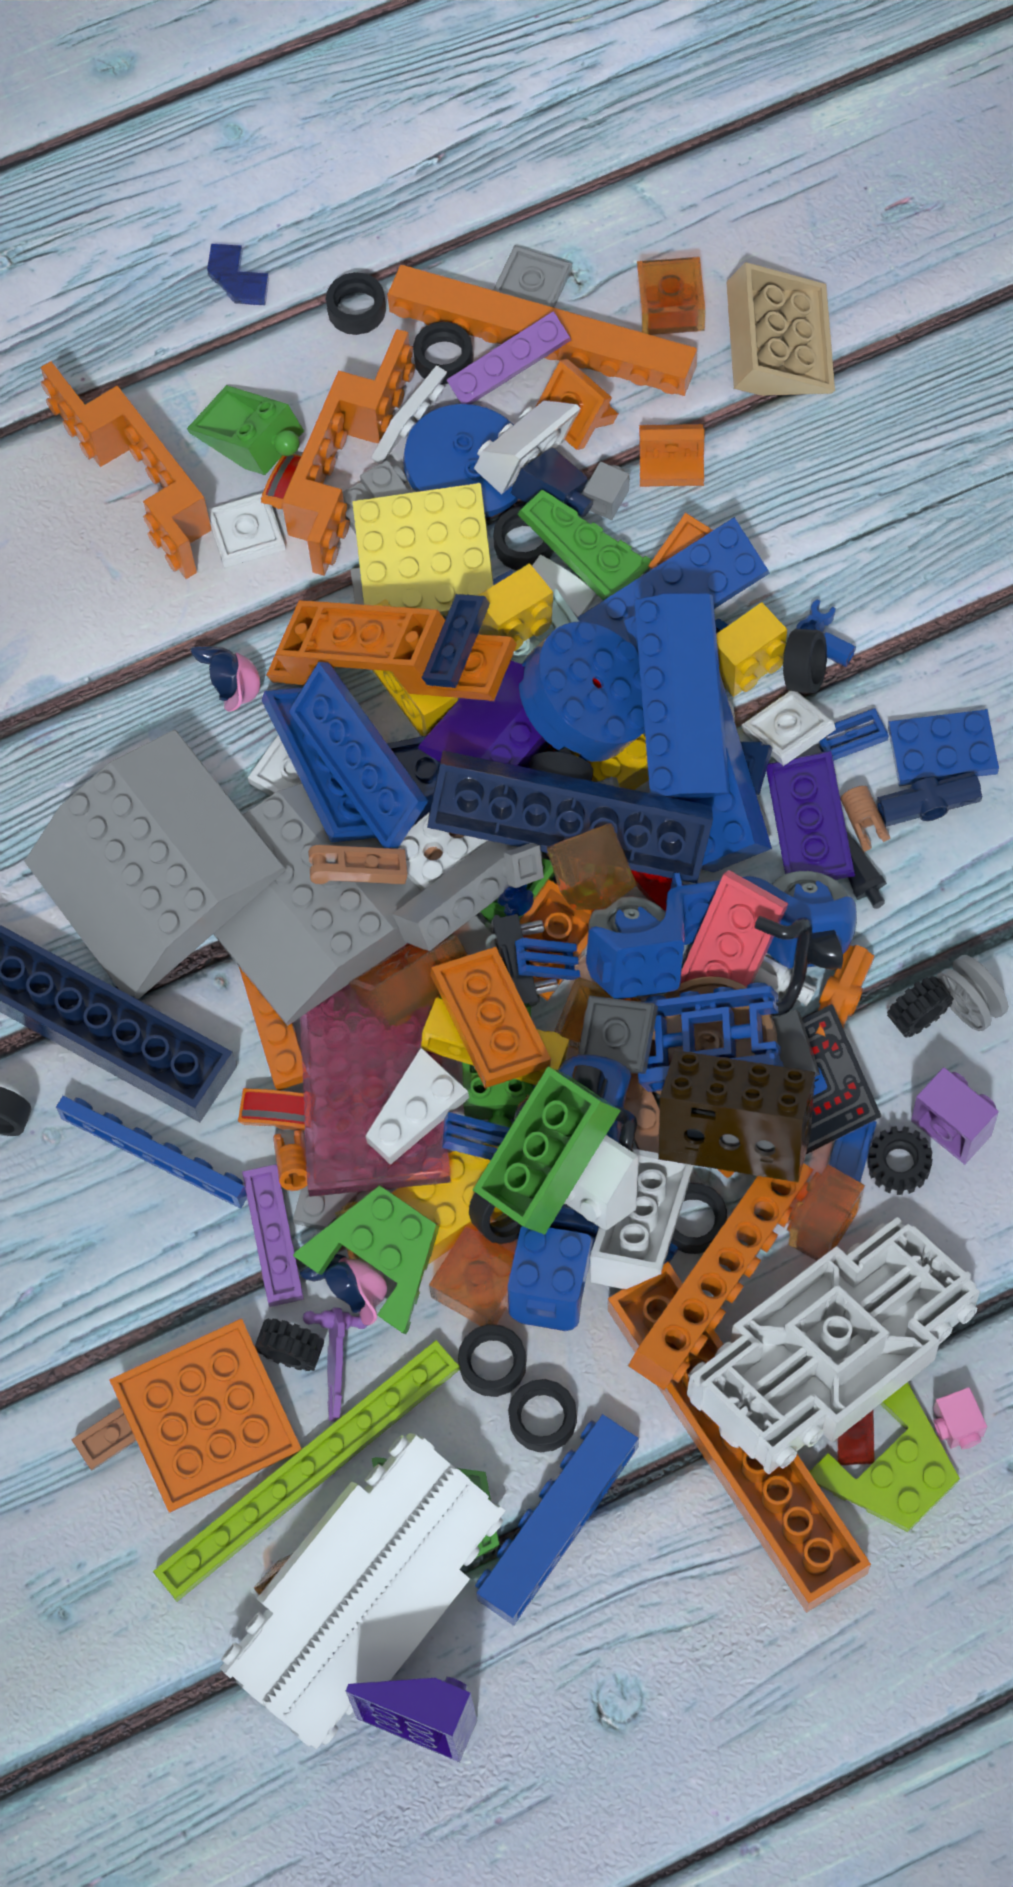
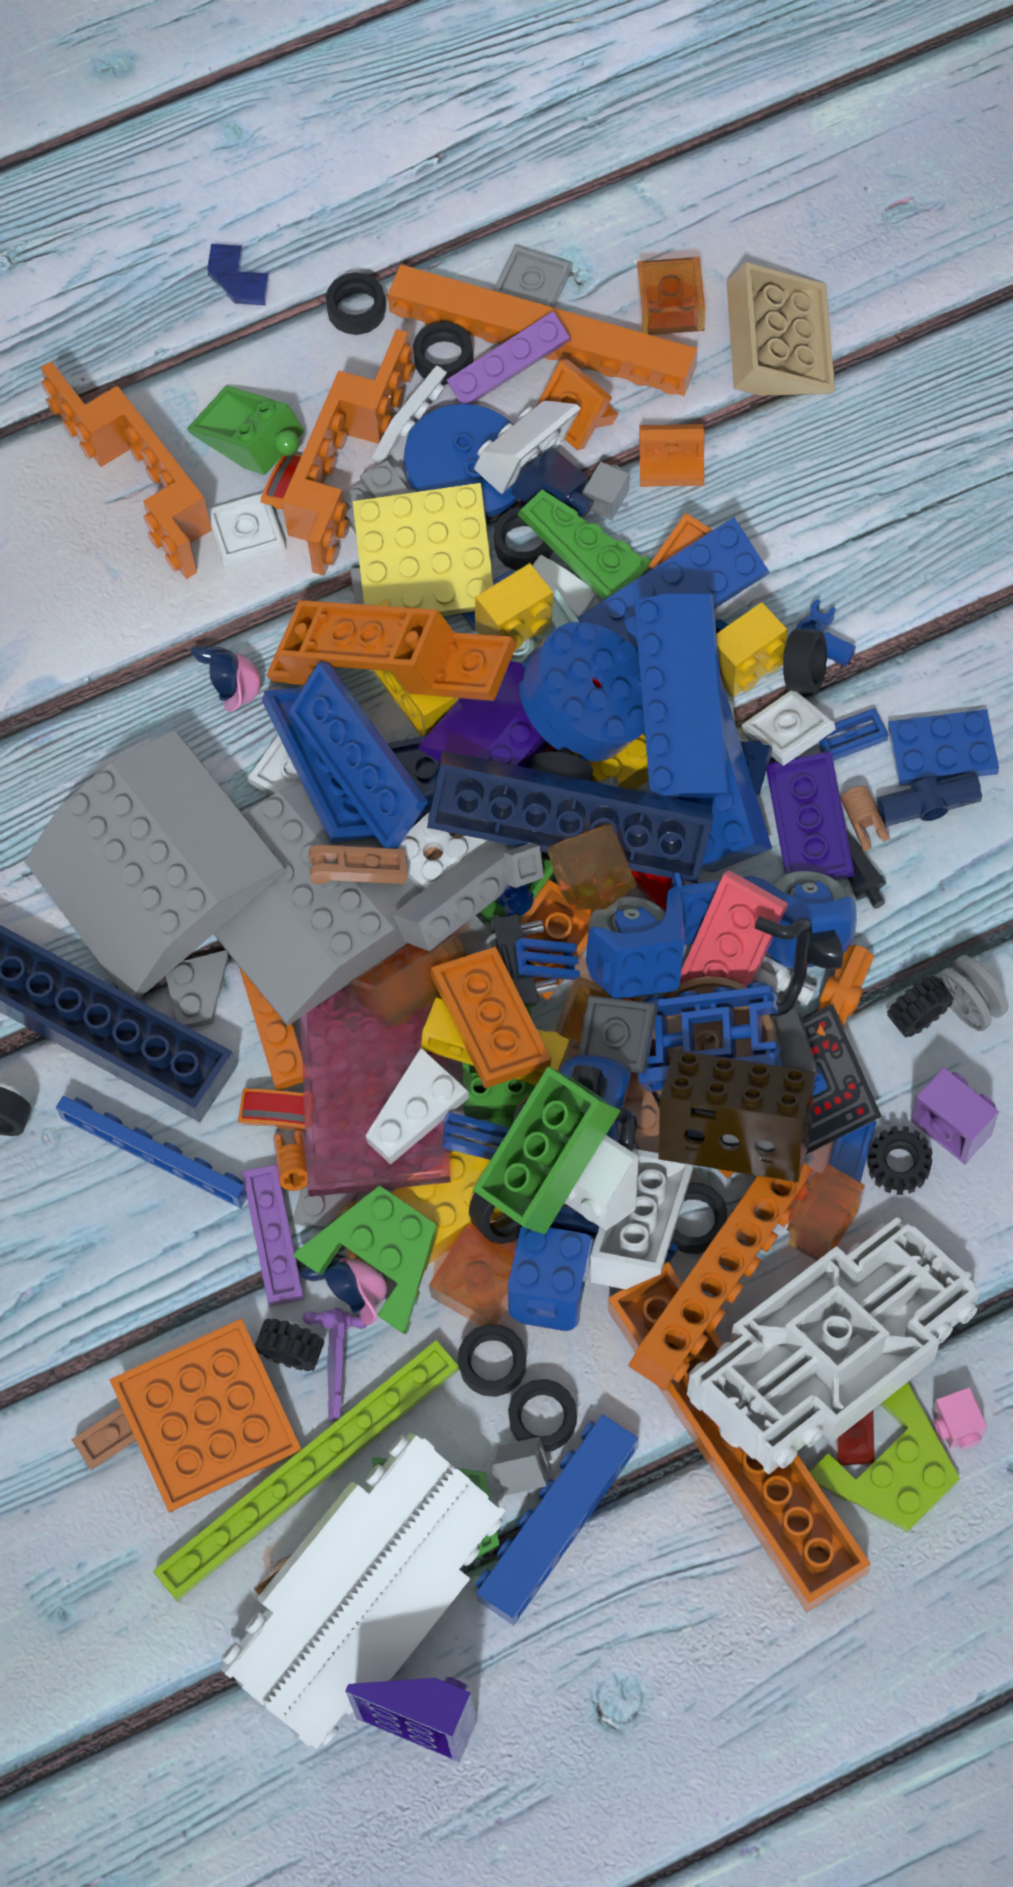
(196, 987): none -> light grey wing
(455, 640): dark blue plate -> none
(521, 1466): none -> light grey brick

